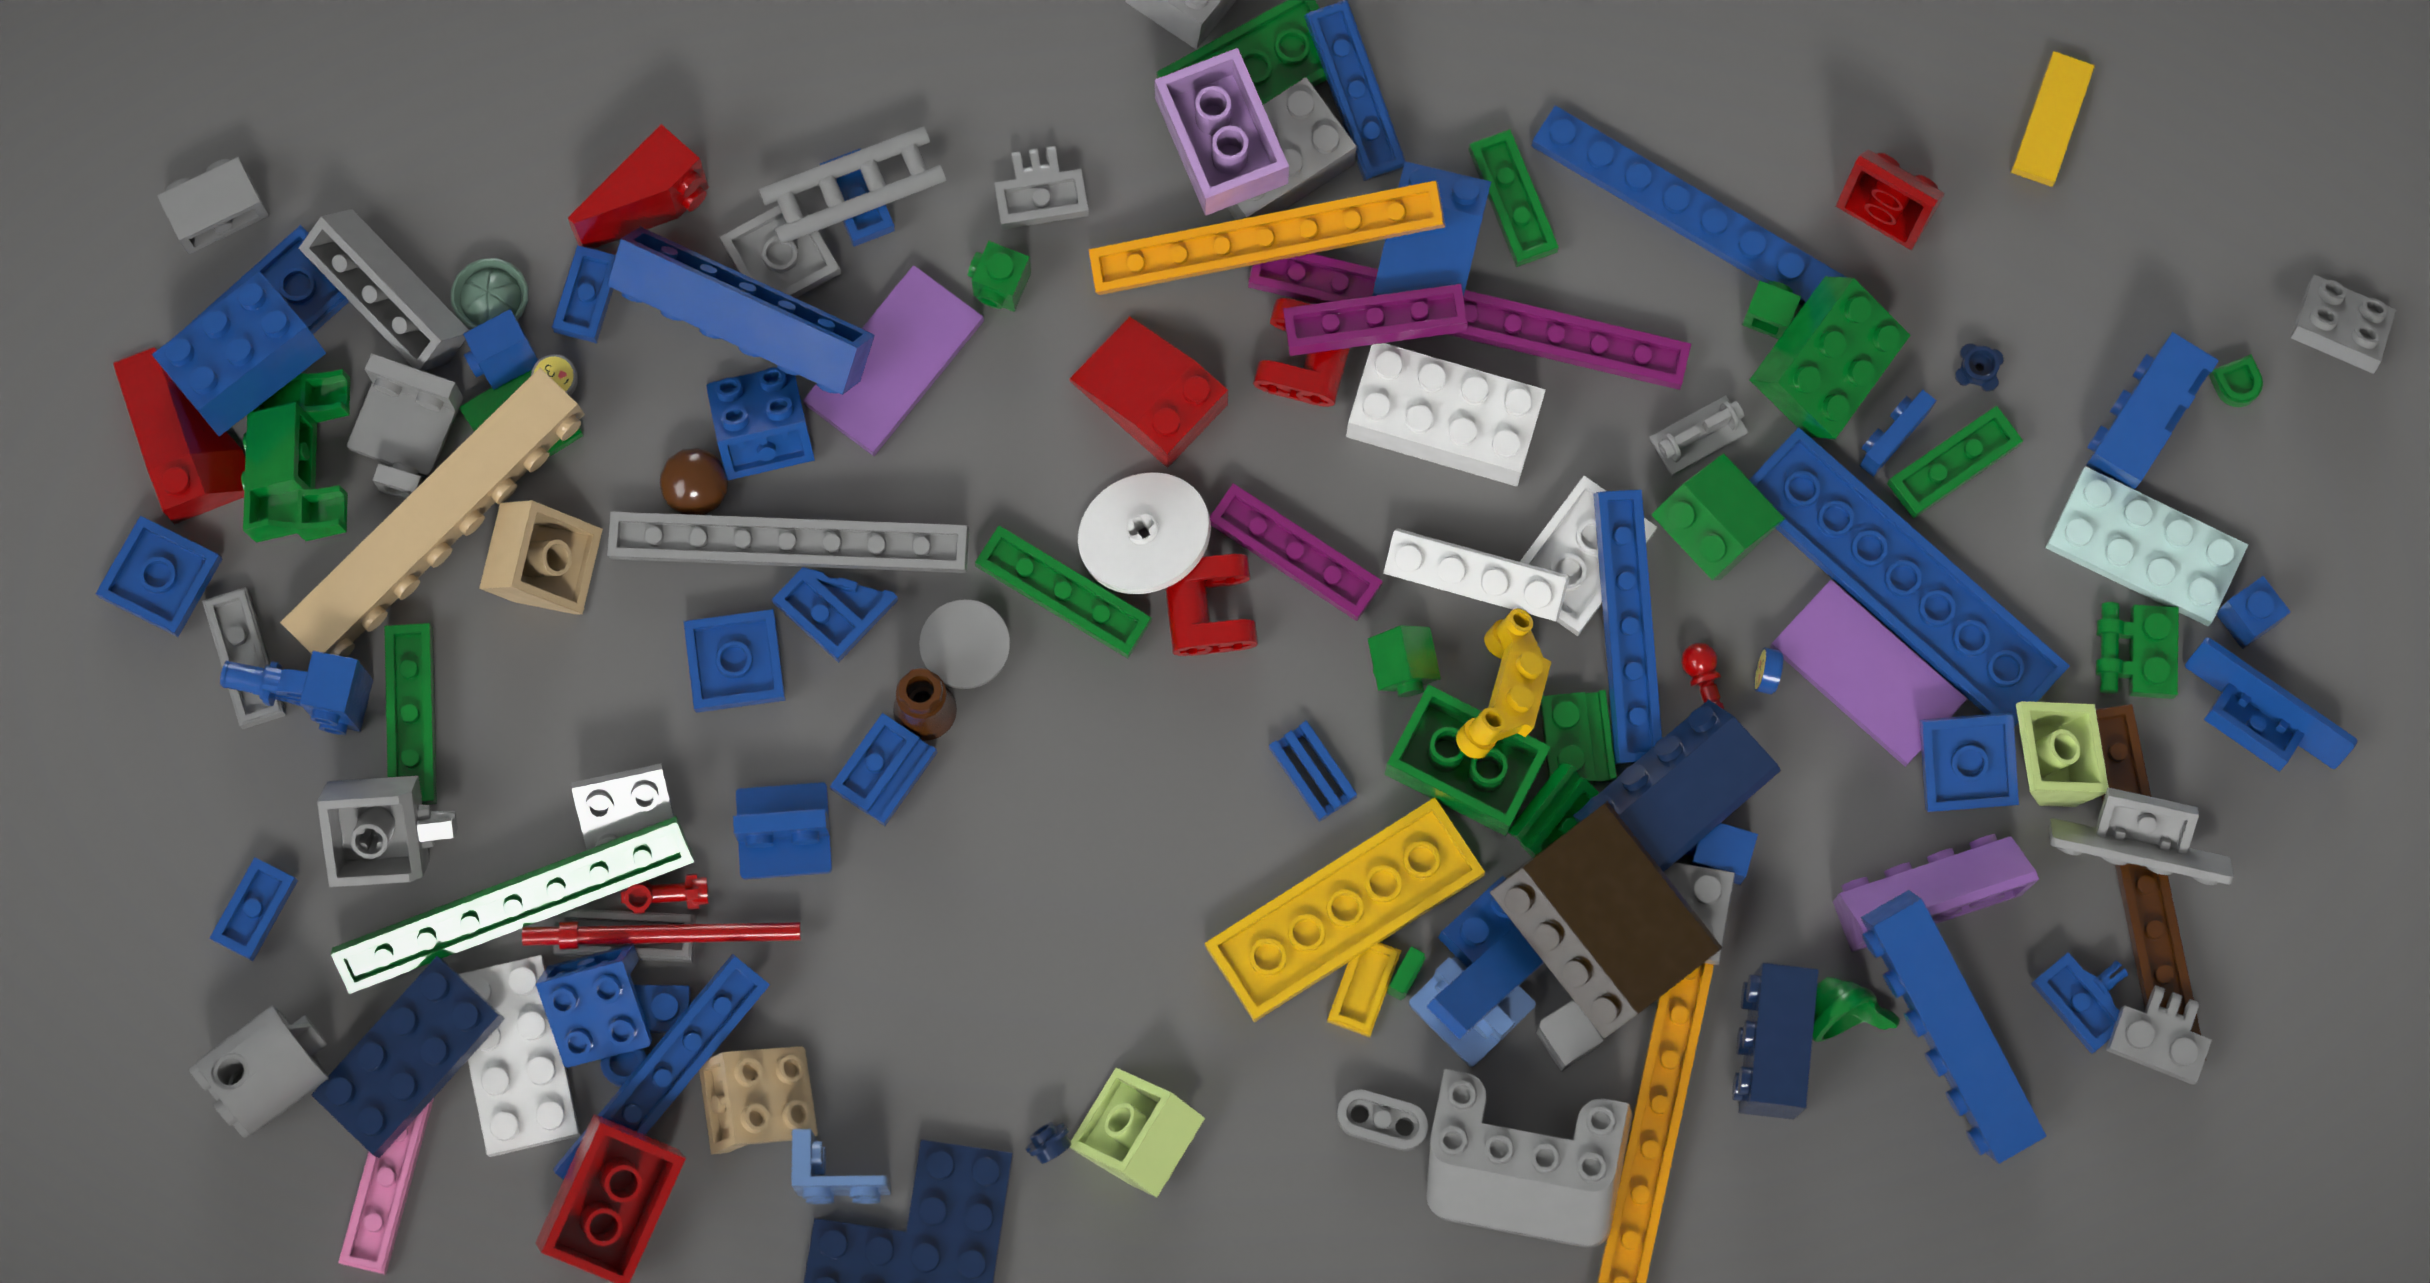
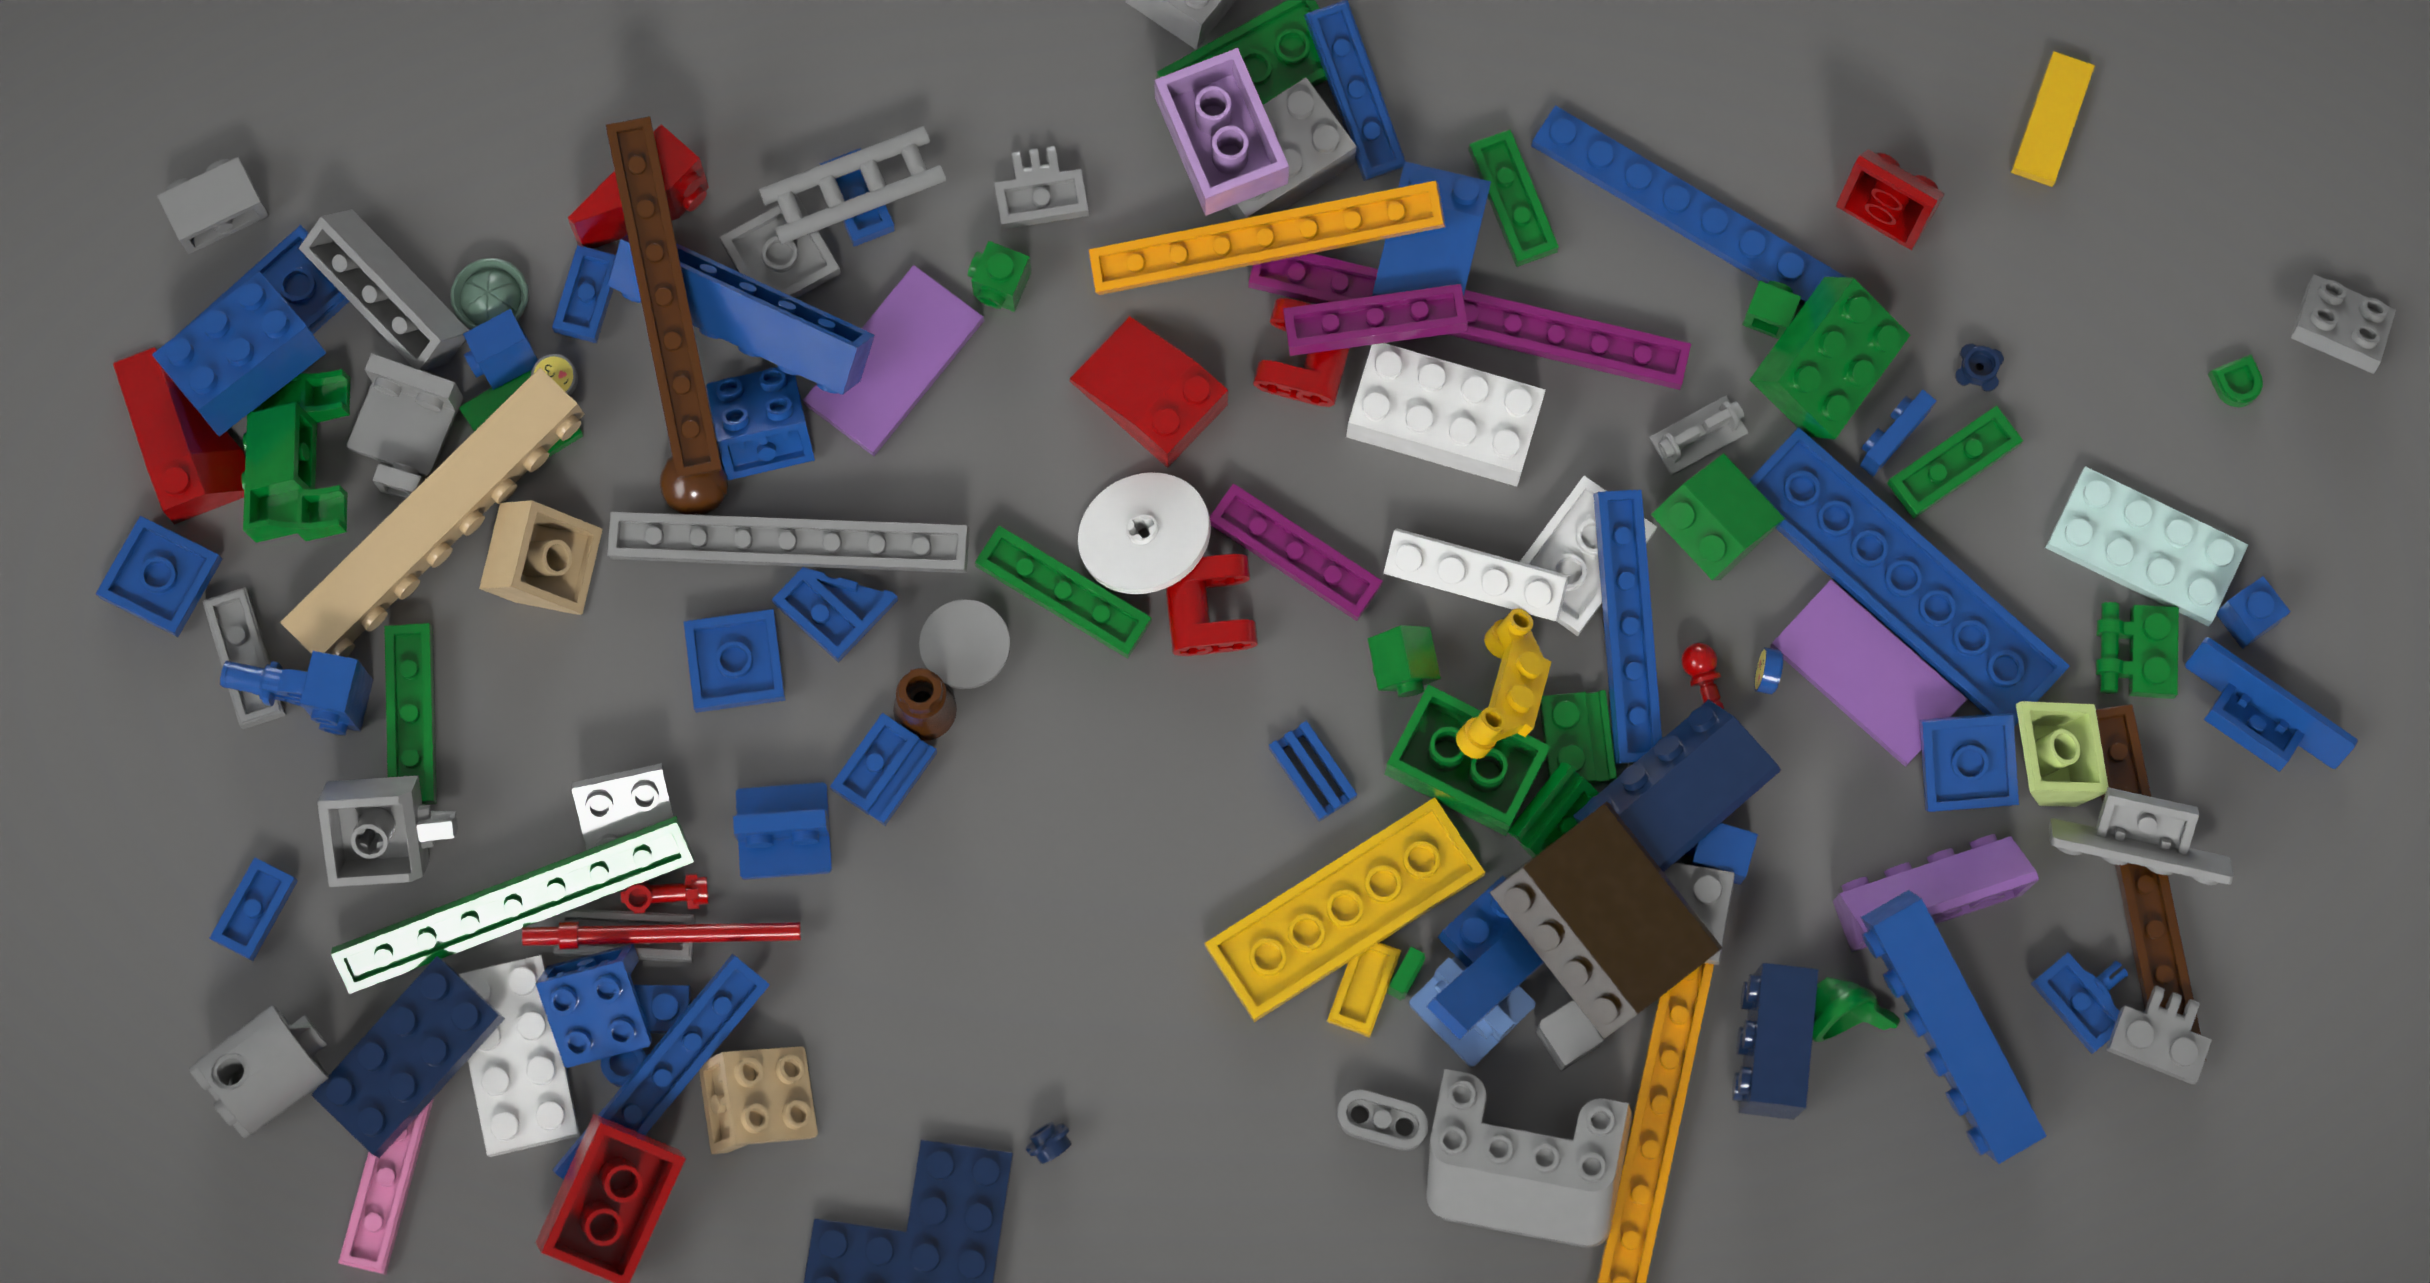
(663, 297): none -> reddish brown plate
(810, 1161): medium blue bracket -> none
(1137, 1131): yellowish green slope -> none
(2150, 411): blue wedge -> none

